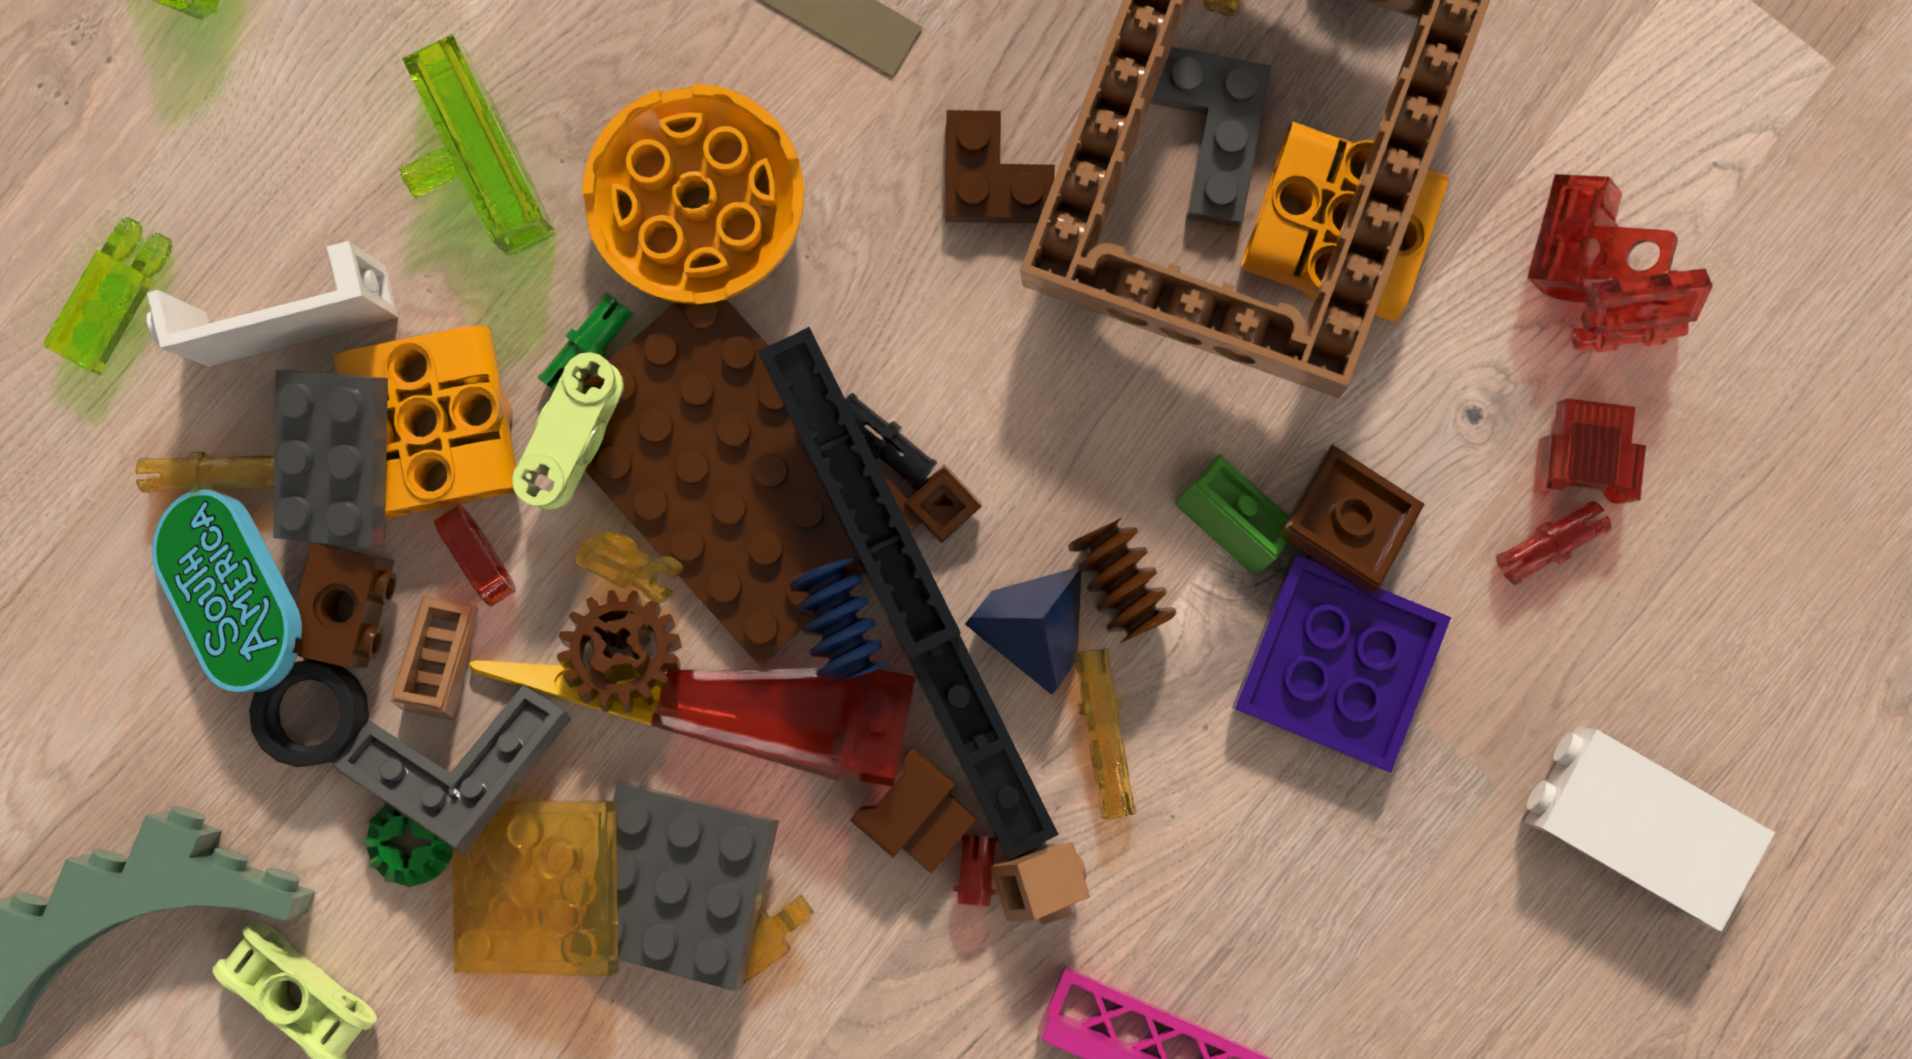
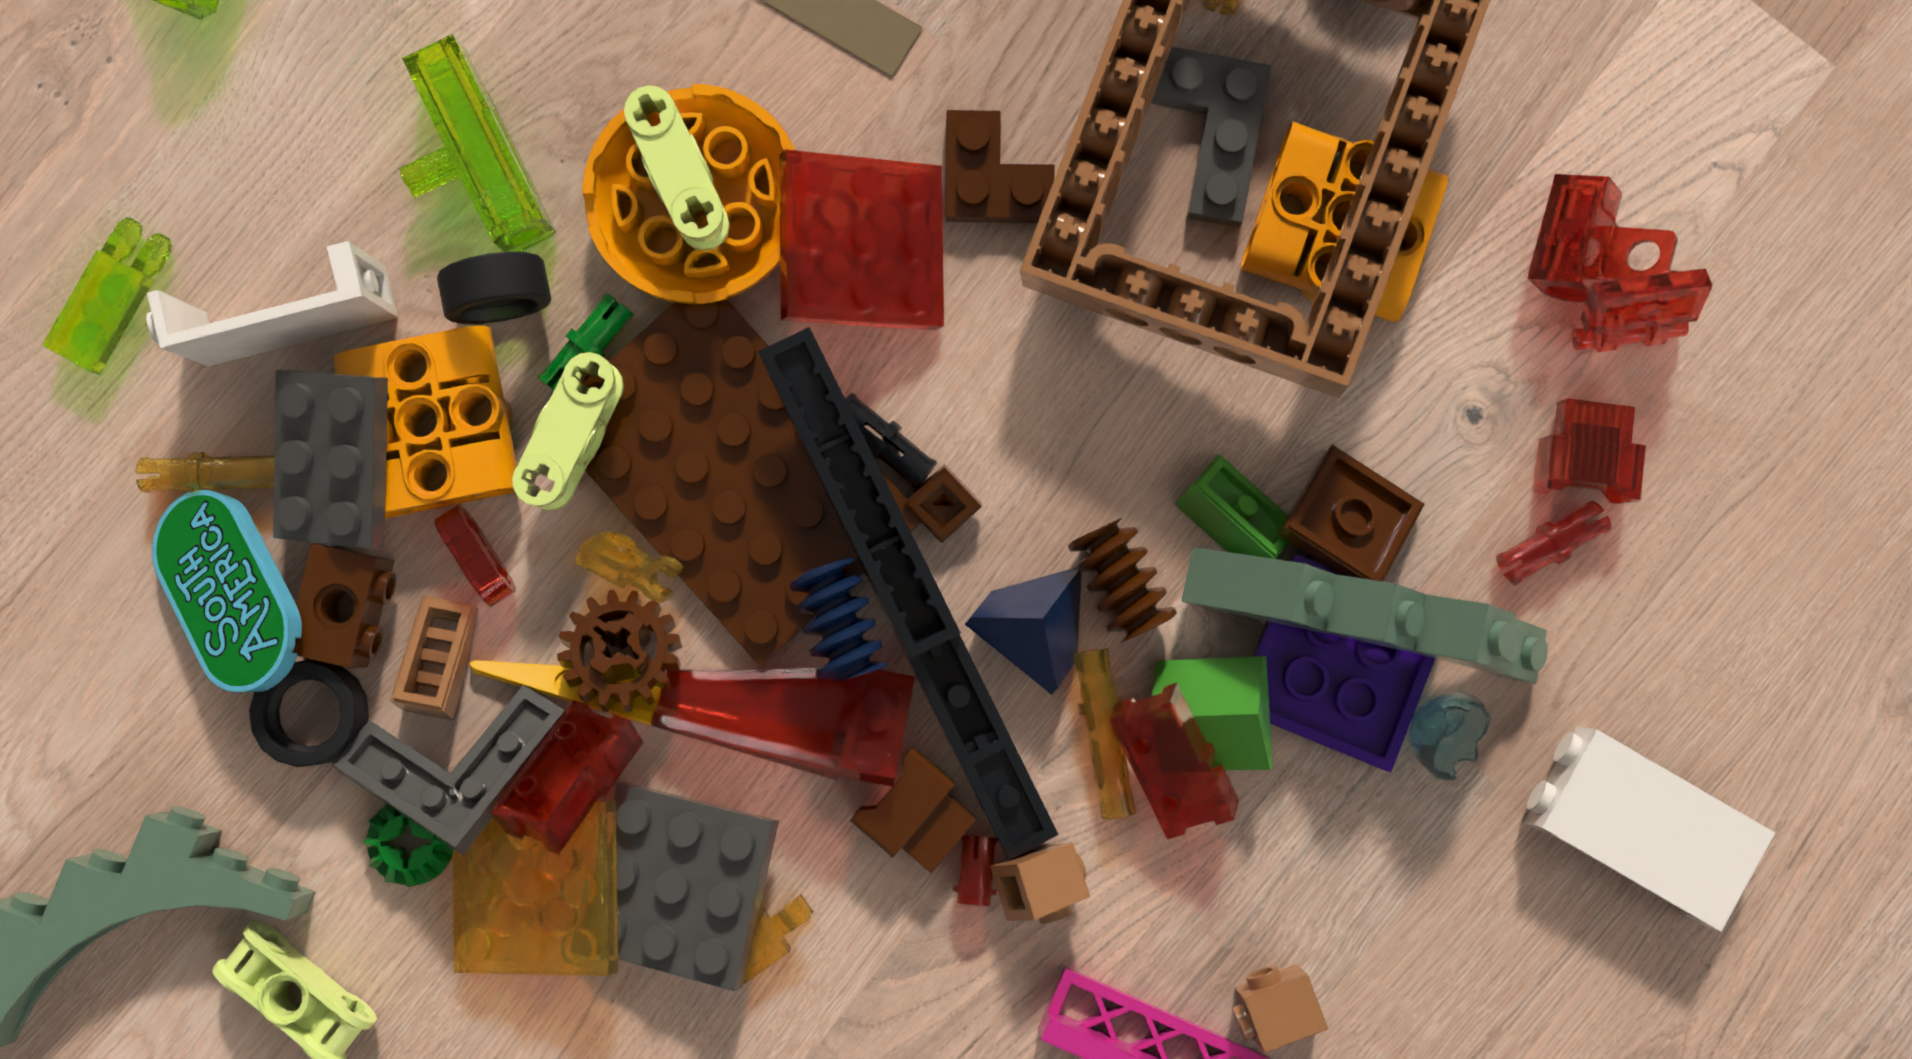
(493, 287): none -> black tyre
(567, 776): none -> clear red piece
(676, 167): none -> yellowish green piece
(860, 241): none -> clear red plate
(1173, 762): none -> clear red piece
(1228, 705): none -> bright green slope
(1278, 1007): none -> medium nougat brick
(1367, 612): none -> sand green arch
(1448, 732): none -> clear light blue hair

